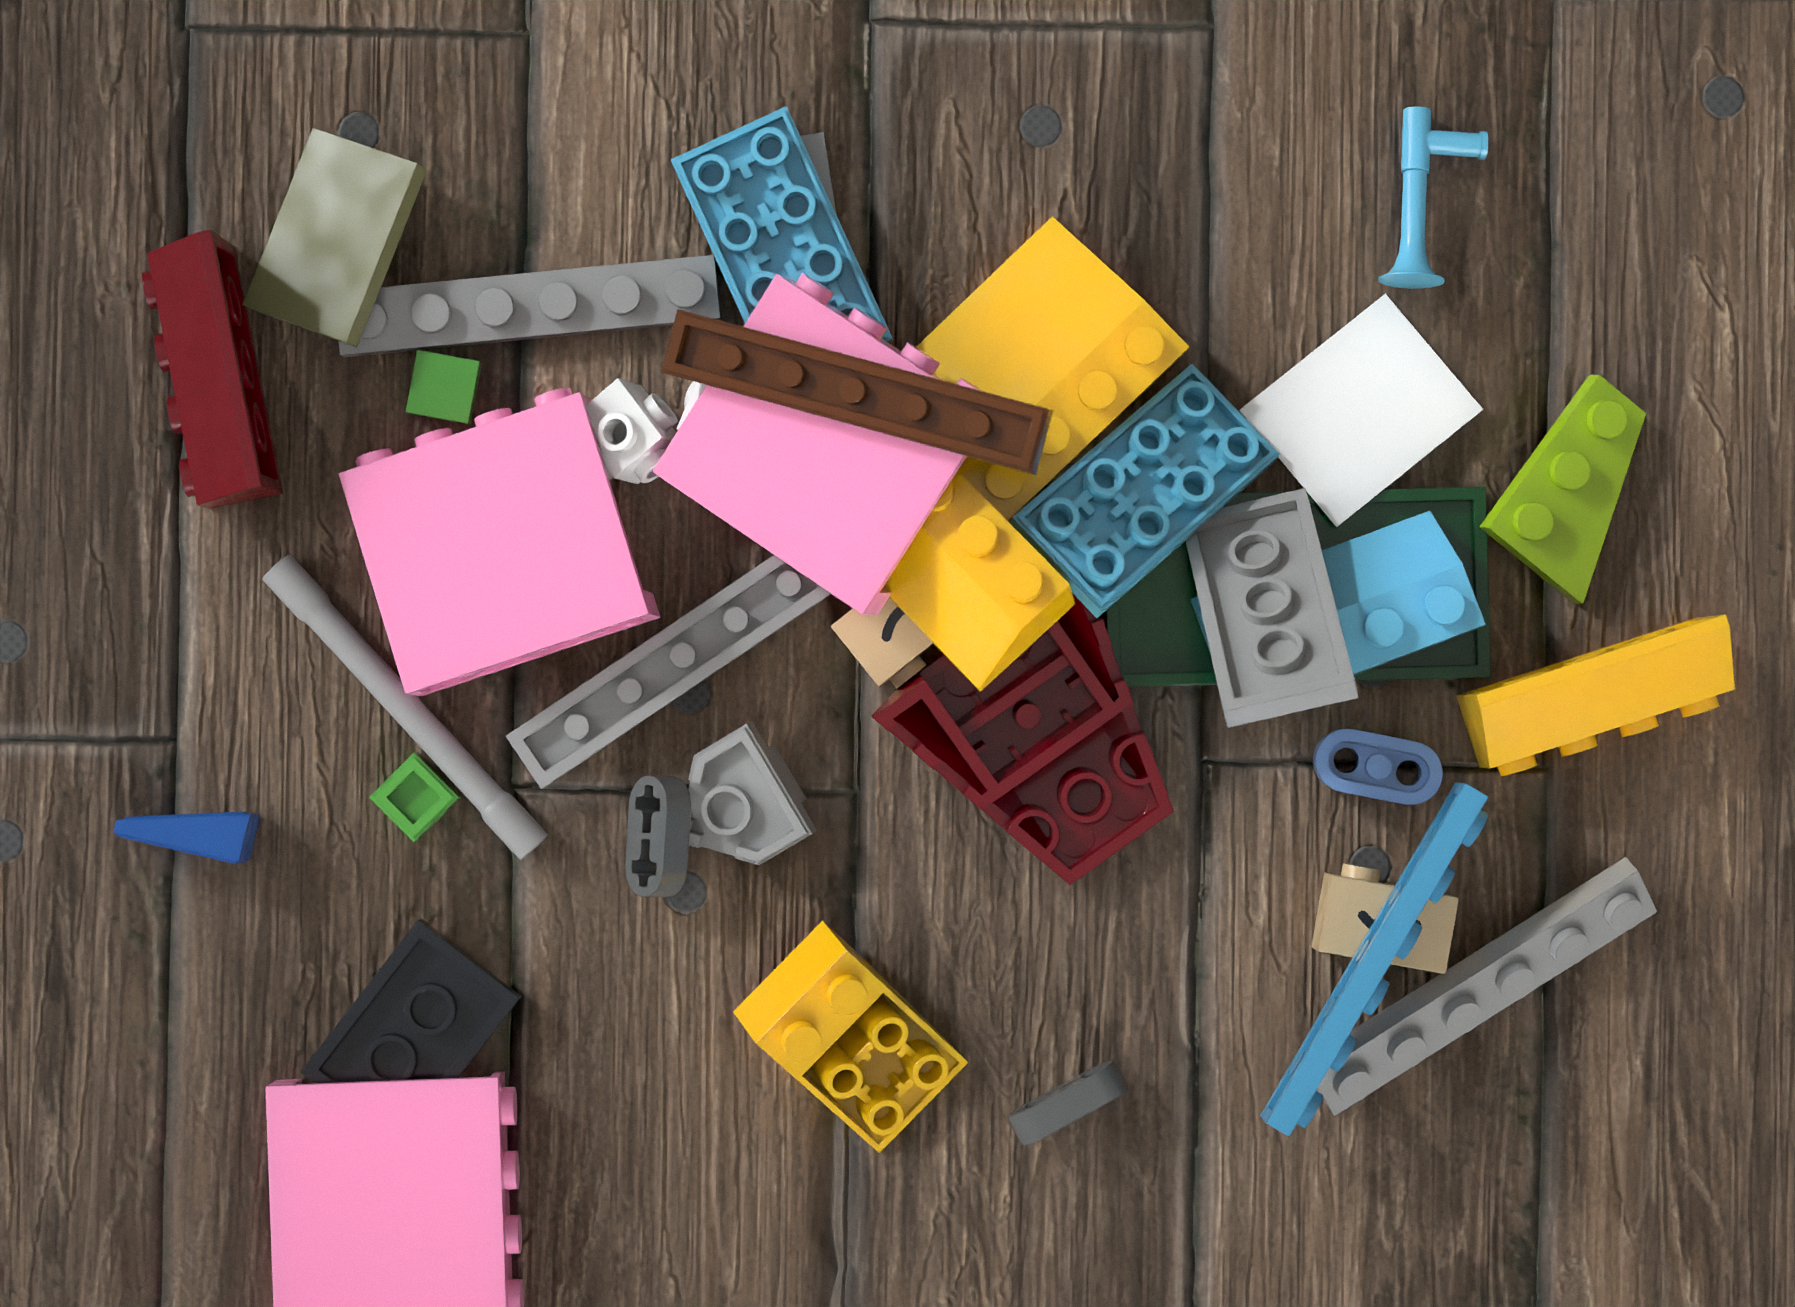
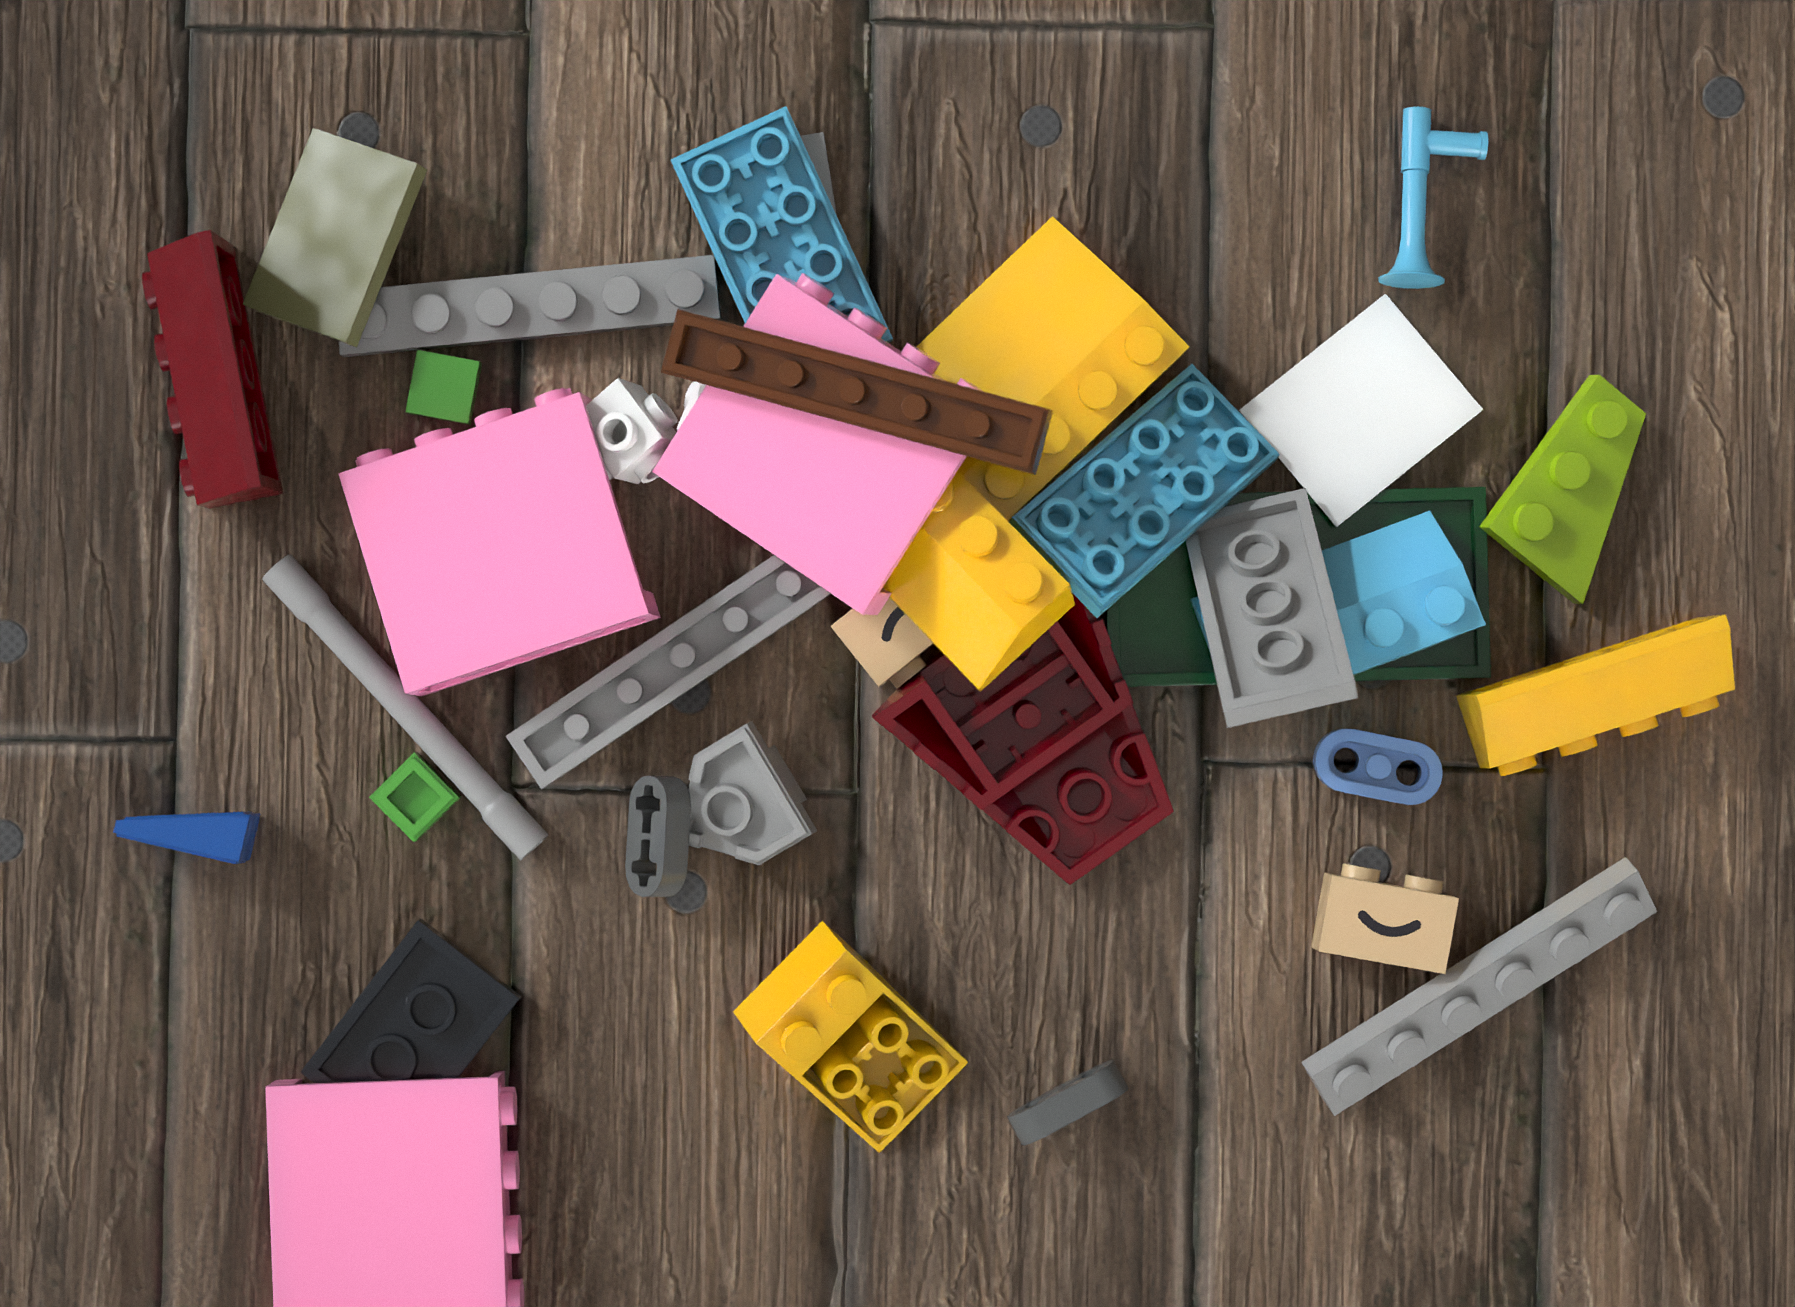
(1389, 936): dark azure plate -> none

